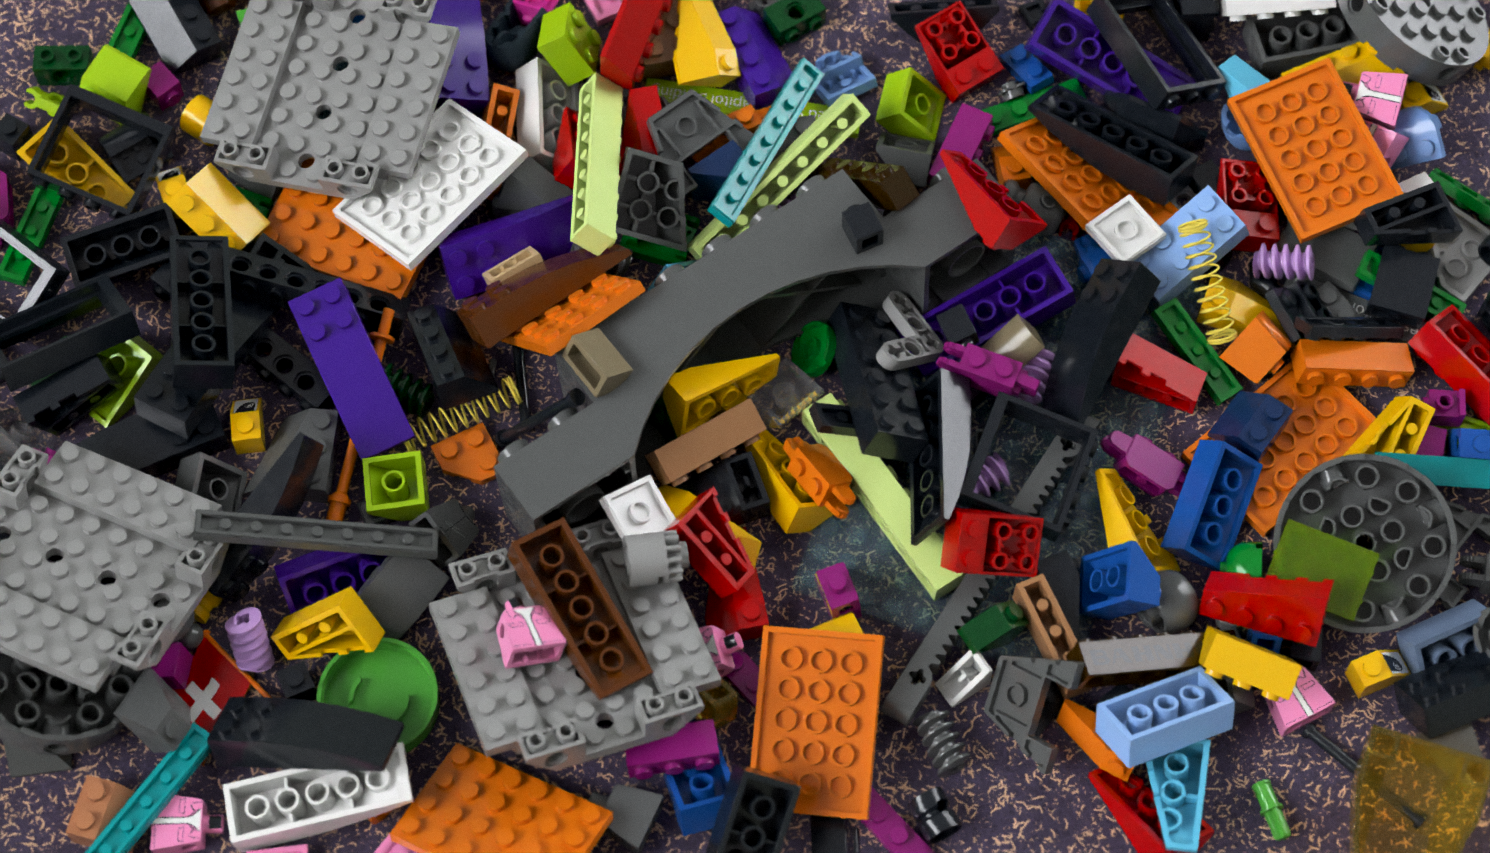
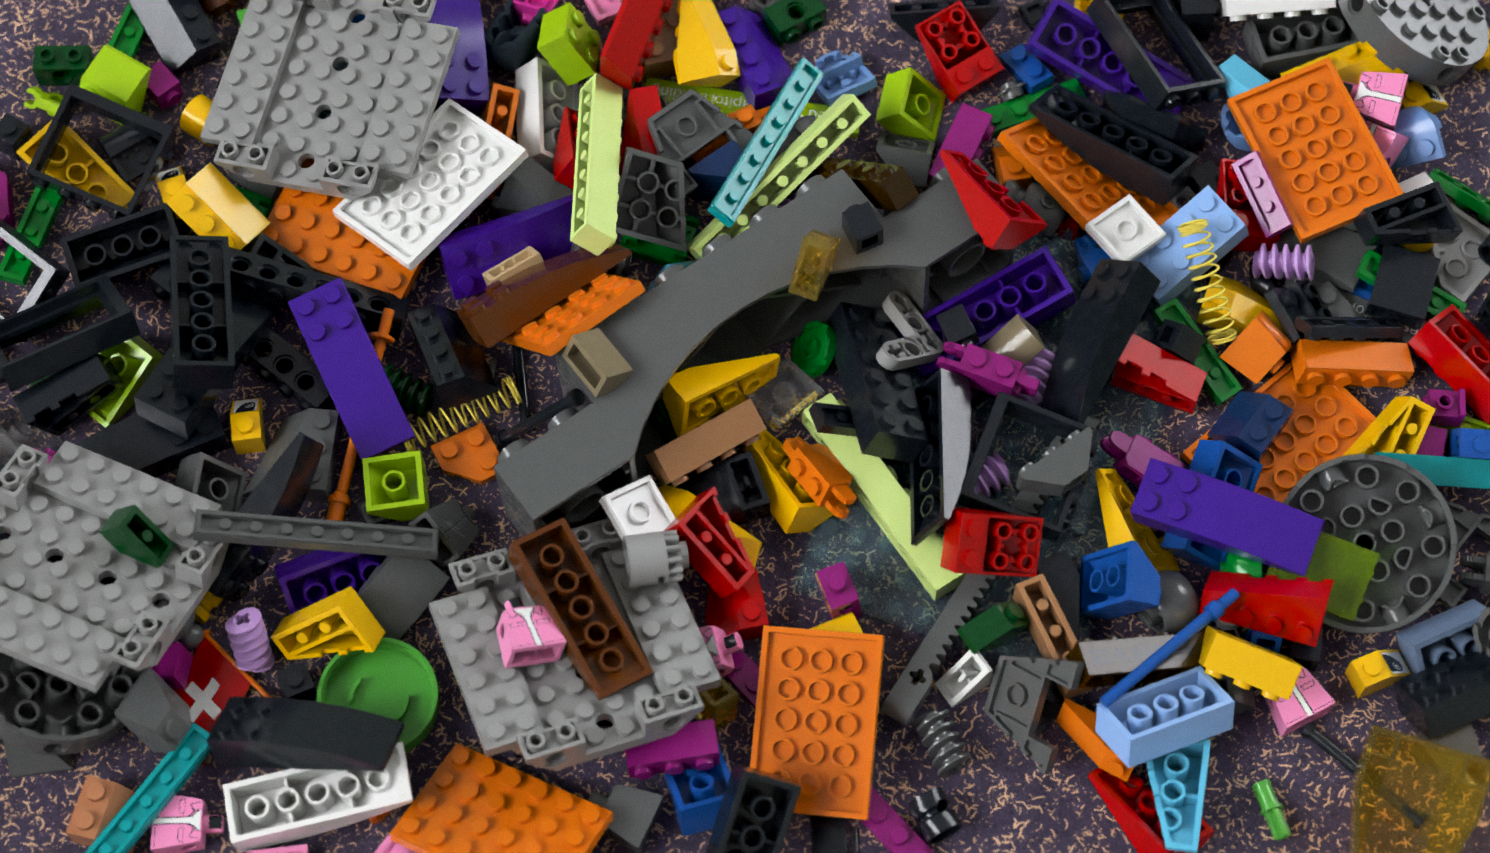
(137, 536): none -> dark green slope
(813, 264): none -> clear yellow slope
(1059, 467): none -> dark grey slope
(1179, 340): none -> black brick
(1212, 612): none -> blue bar
(1226, 517): none -> dark purple slope
(1262, 194): none -> plate

